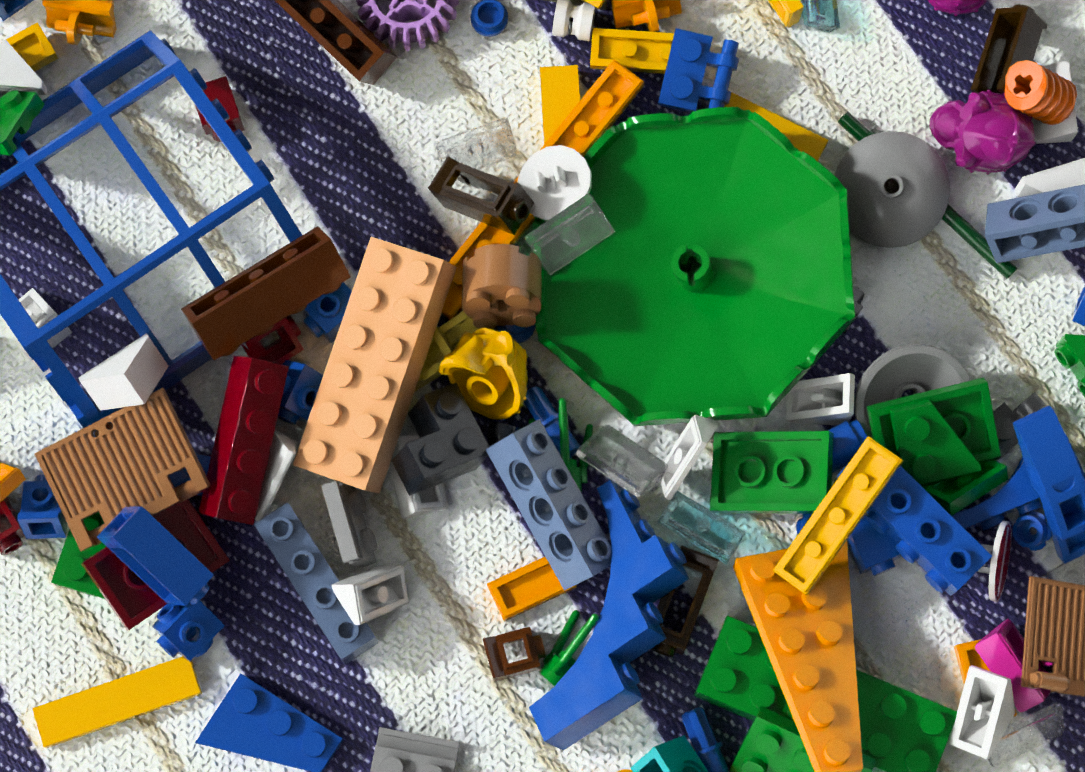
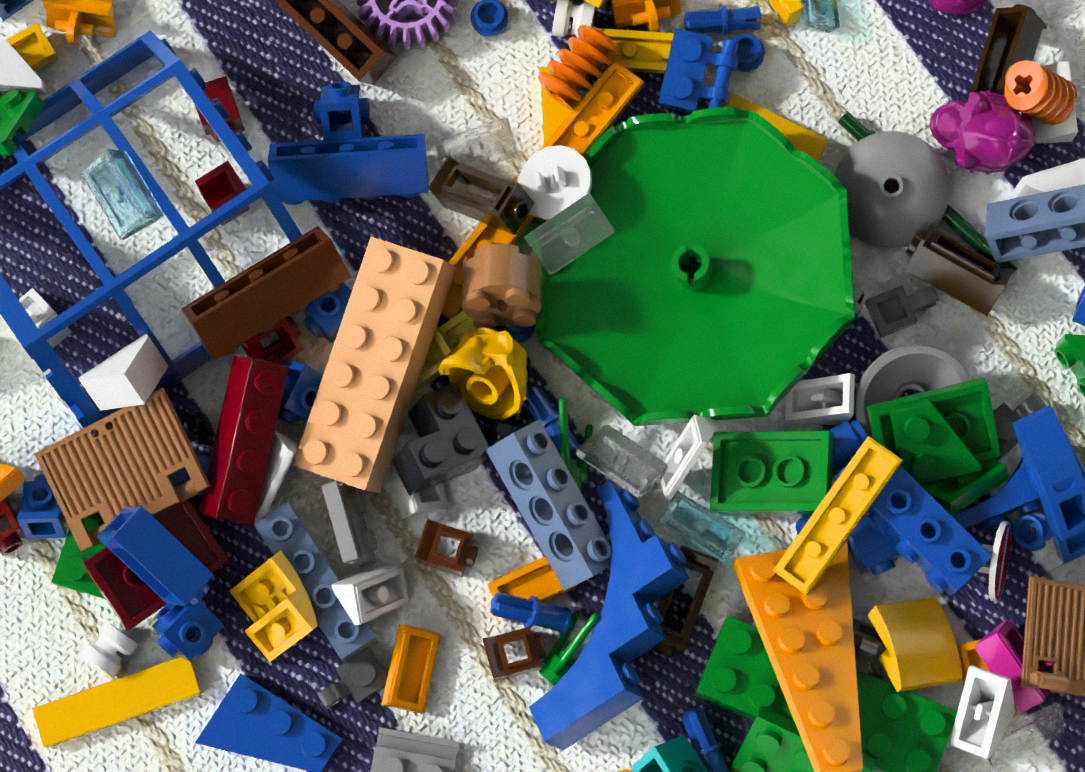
(109, 649): none -> white wheel
(121, 193): none -> clear light blue slope
(203, 425): none -> black hinge
(220, 187): none -> dark red window
(276, 605): none -> yellow slope
(341, 111): none -> blue brick
(349, 168): none -> blue brick
(359, 677): none -> dark grey plate
(411, 669): none -> light orange tile
(429, 542): none -> reddish brown window
(530, 612): none -> blue axle
(577, 64): none -> orange piece
(723, 20): none -> blue axle
(749, 52): none -> blue plate
(866, 644): none -> dark grey plate
(896, 310): none -> dark grey plate
(917, 644): none -> yellow slope
(957, 270): none -> dark brown window

